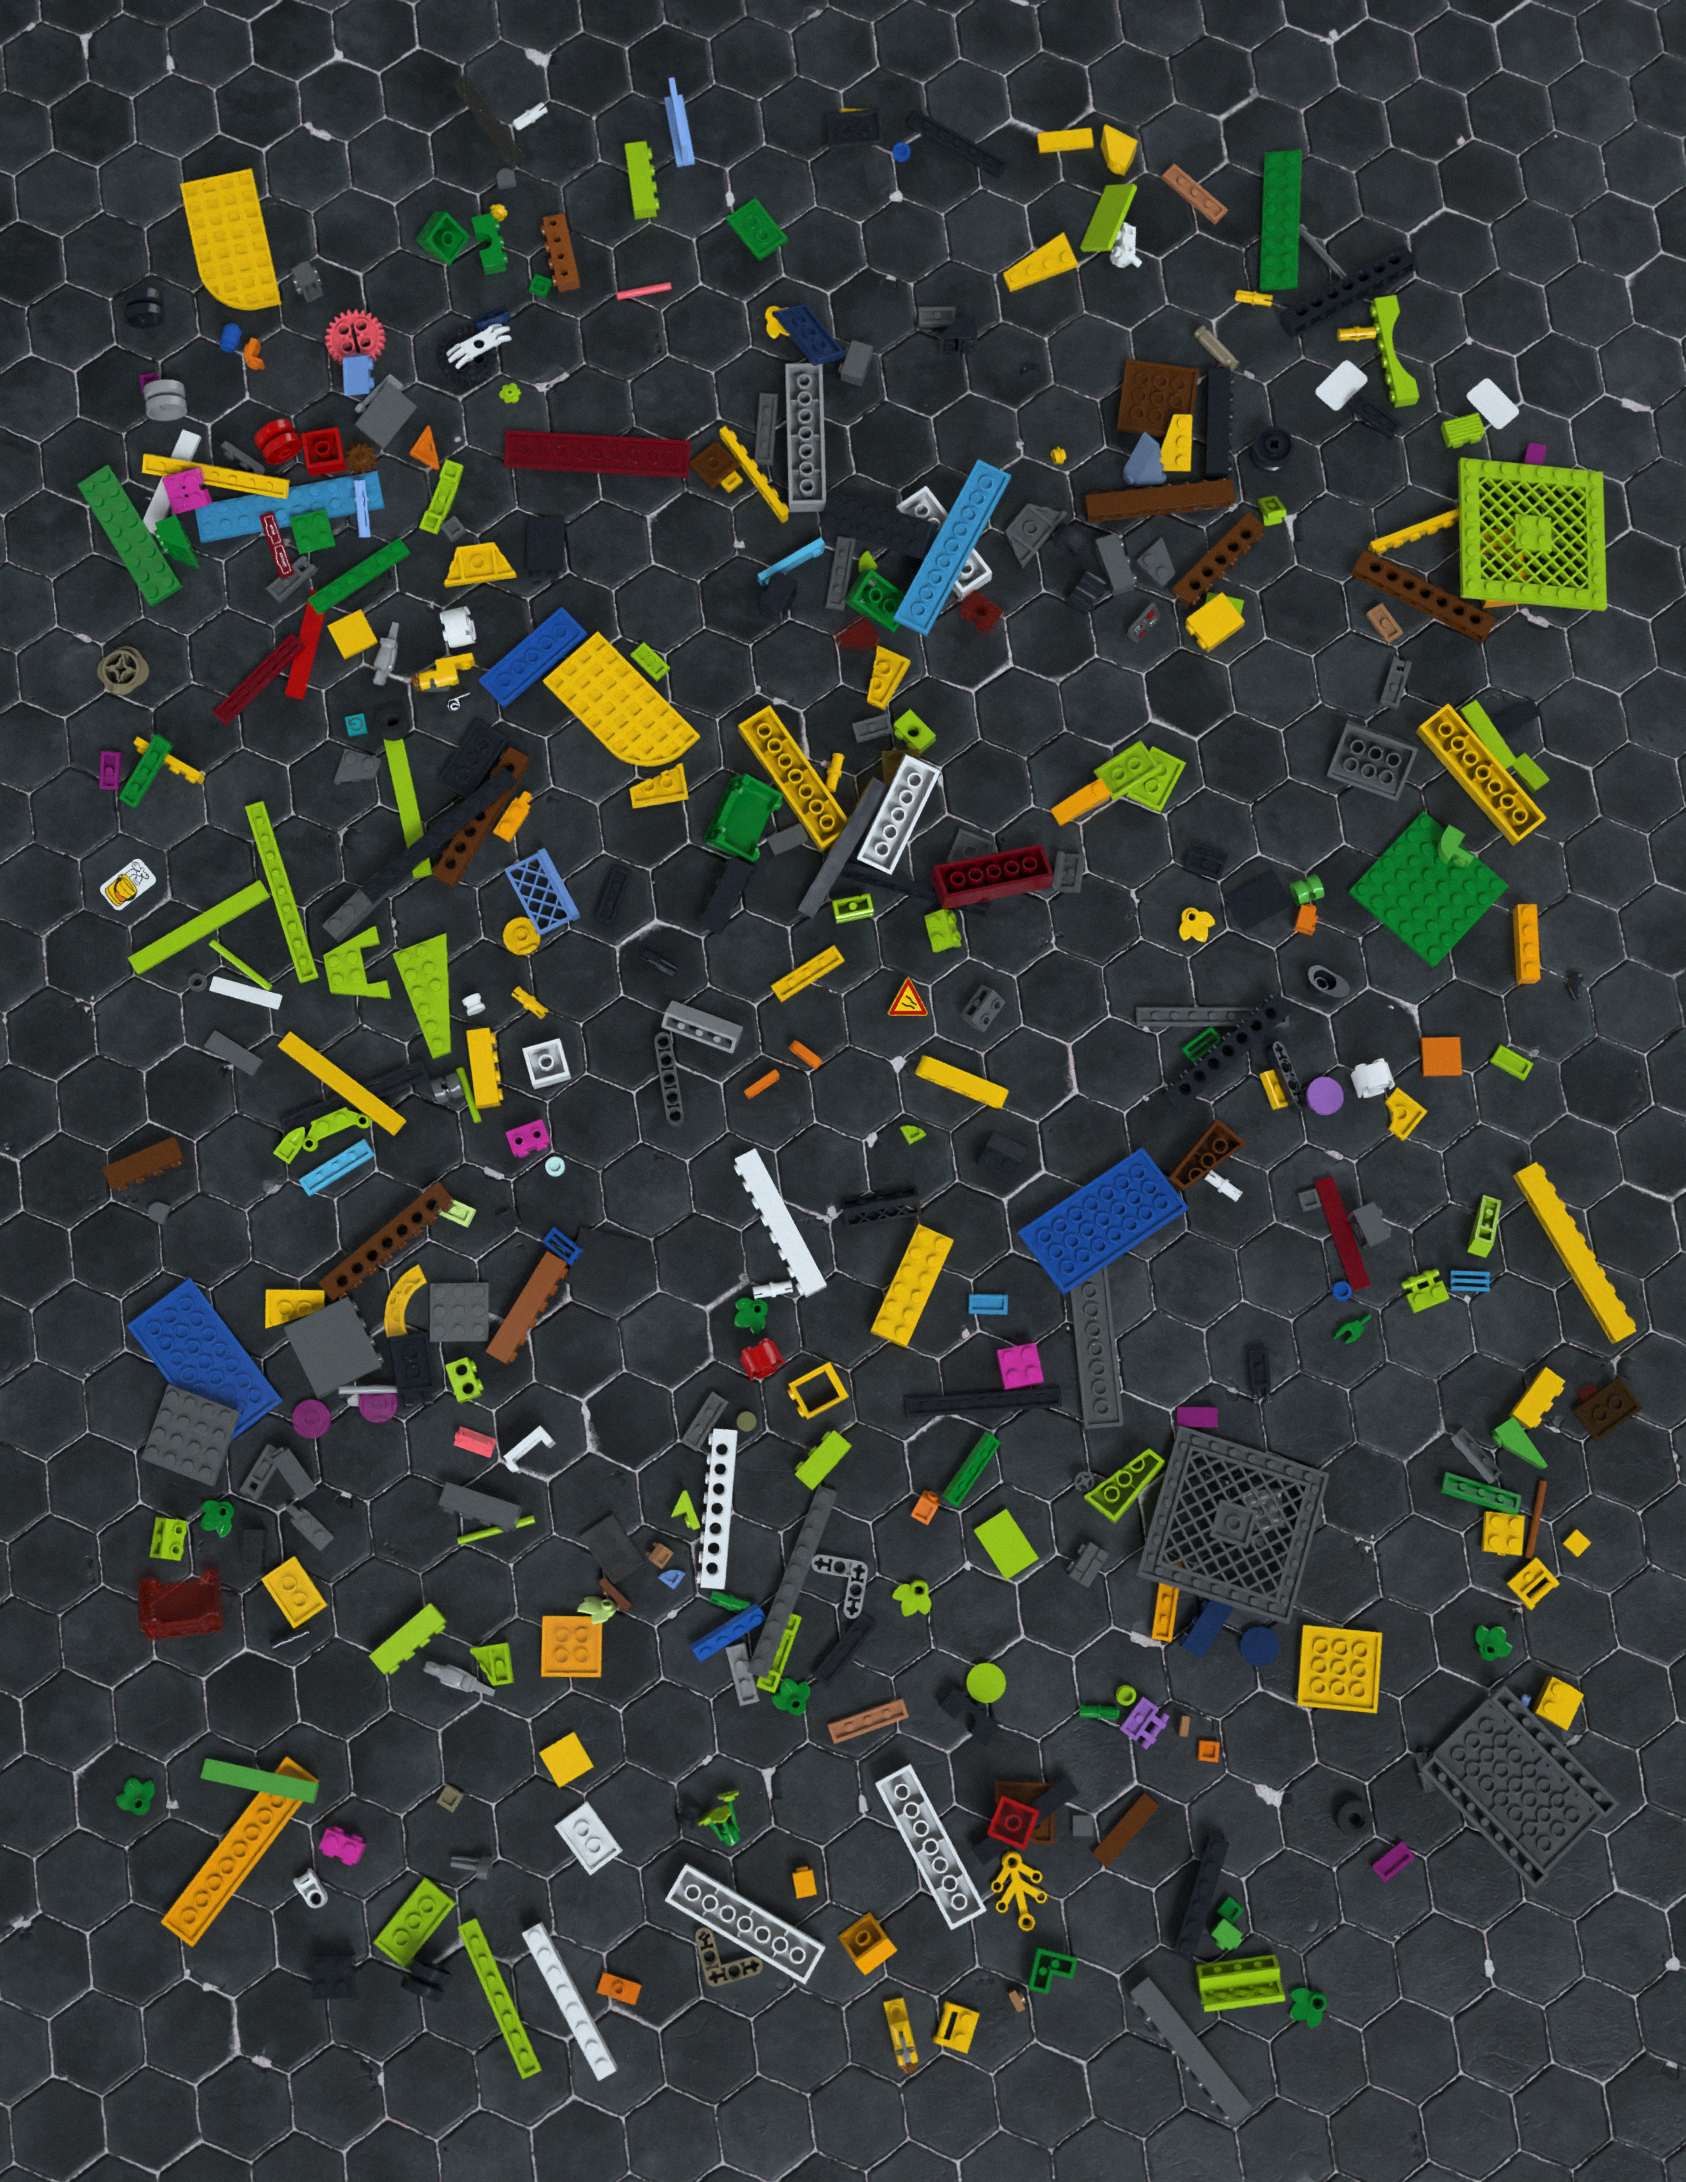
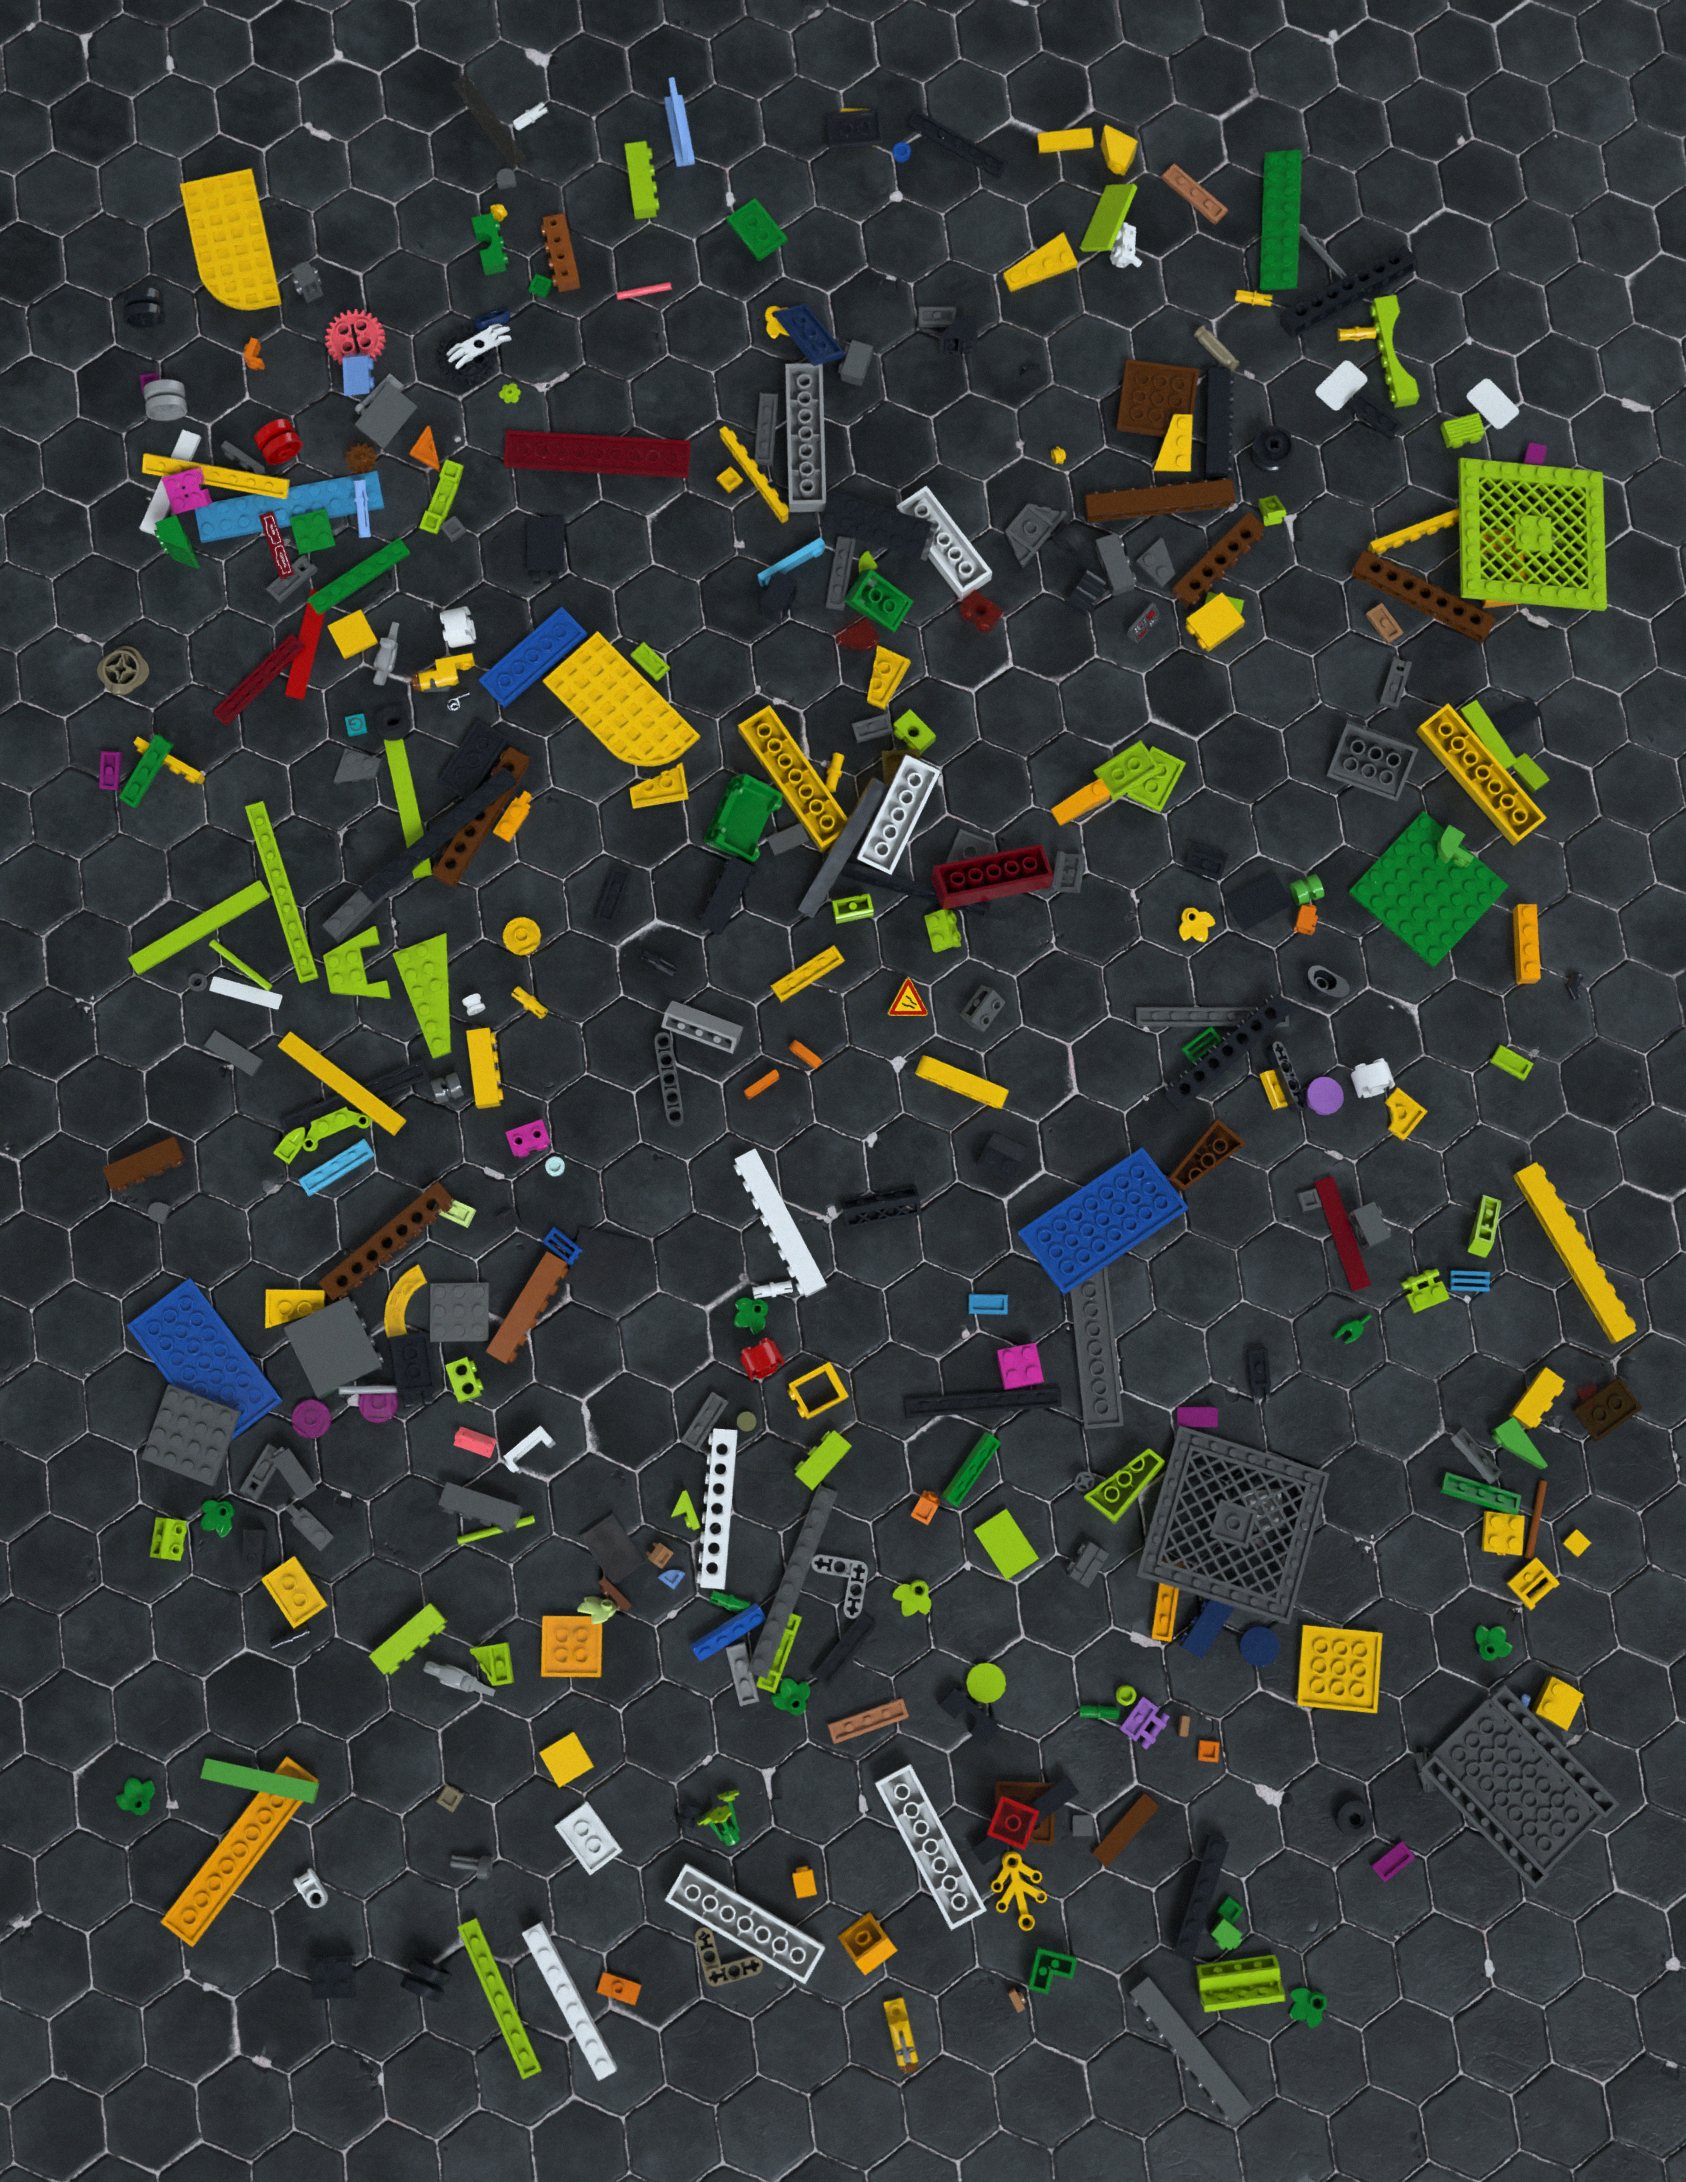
(127, 884): sticker -> none
(130, 535): green plate -> none
(180, 1607): clear red windscreen -> none
(230, 337): blue brick -> none
(323, 451): red brick -> none
(342, 1845): dark pink brick -> none
(414, 1922): lime tile -> none
(442, 237): green slope -> none
(468, 1094): lime bar -> none
(478, 565): yellow wing -> none
(546, 1063): white brick -> none
(558, 889): medium blue fence -> none
(714, 464): reddish brown tile -> none
(912, 1133): lime tile -> none
(912, 1286): yellow brick -> none
(952, 547): dark azure plate -> none
(962, 2029): yellow plate -> none
(1144, 464): sand blue wedge -> none
(1223, 1185): white pin -> none
(1341, 1291): blue tile -> none
(1441, 1056): orange tile -> none

